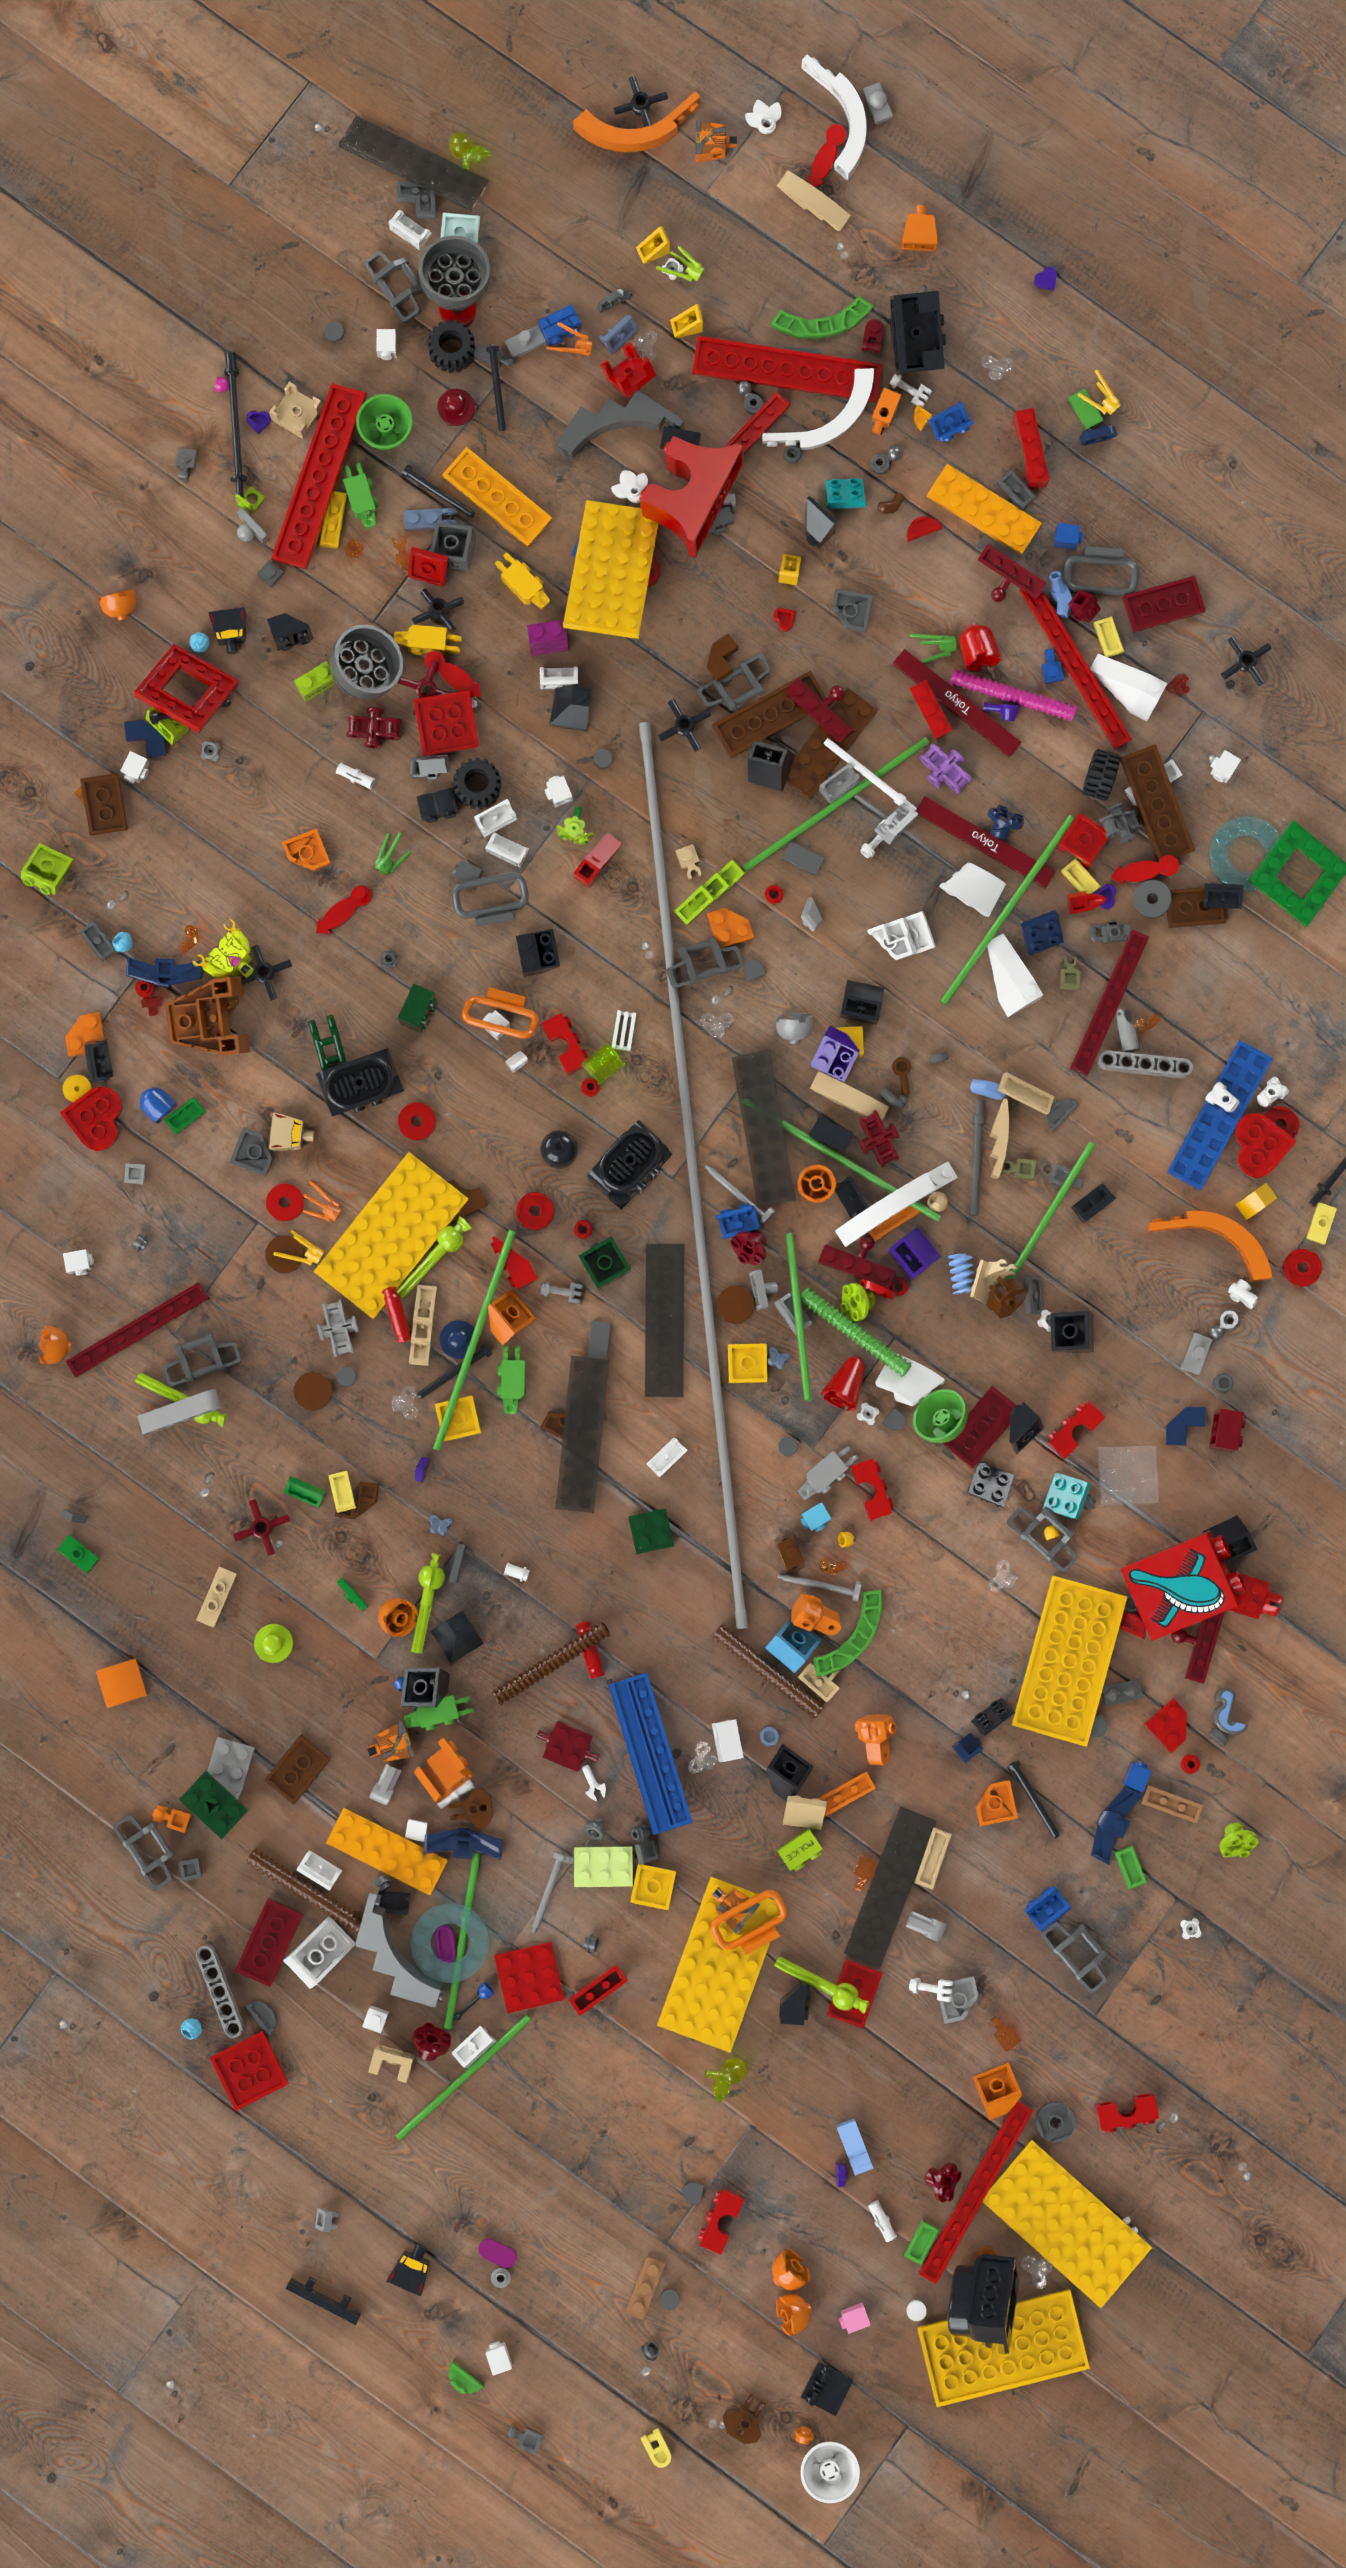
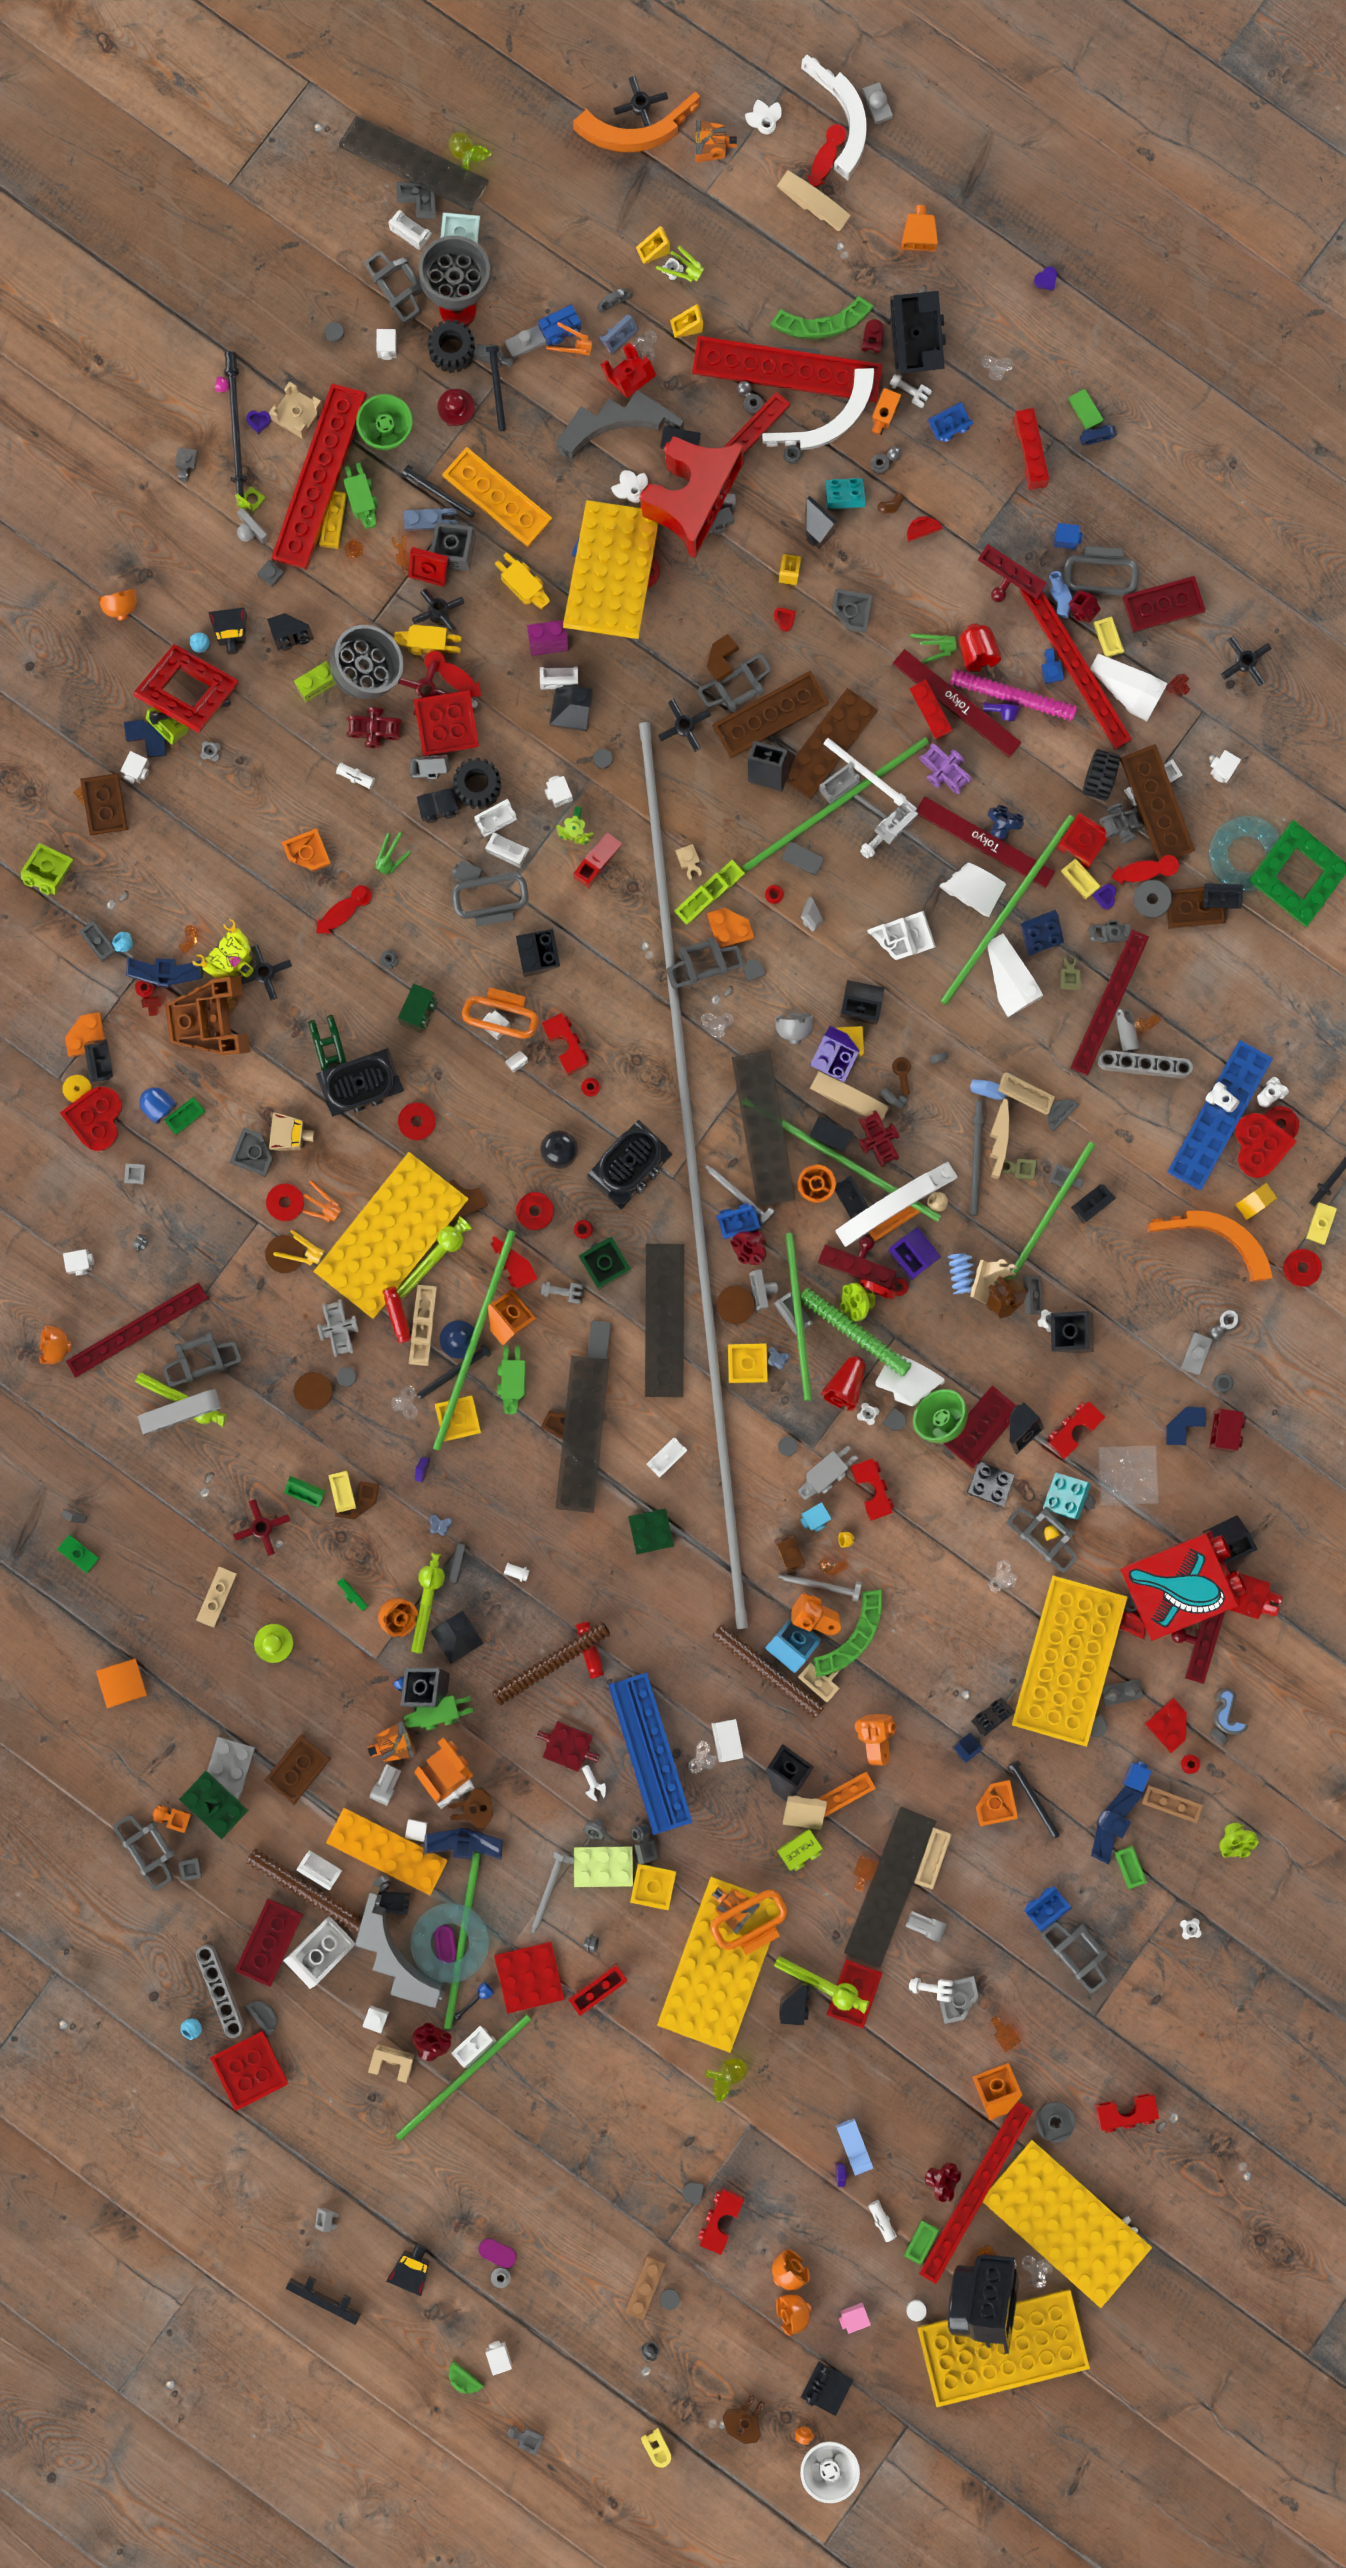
(603, 1063): clear neon green plate -> none
(626, 1015): white tile -> none
(769, 1736): sand blue tile -> none
(819, 710): dark red plate -> none
(921, 417): light orange tile -> none
(984, 509): light orange plate -> none
(1016, 489): dark grey plate -> none
(1084, 902): red plate -> none
(1110, 403): yellow plant -> none
(1241, 1292): white plate -> none

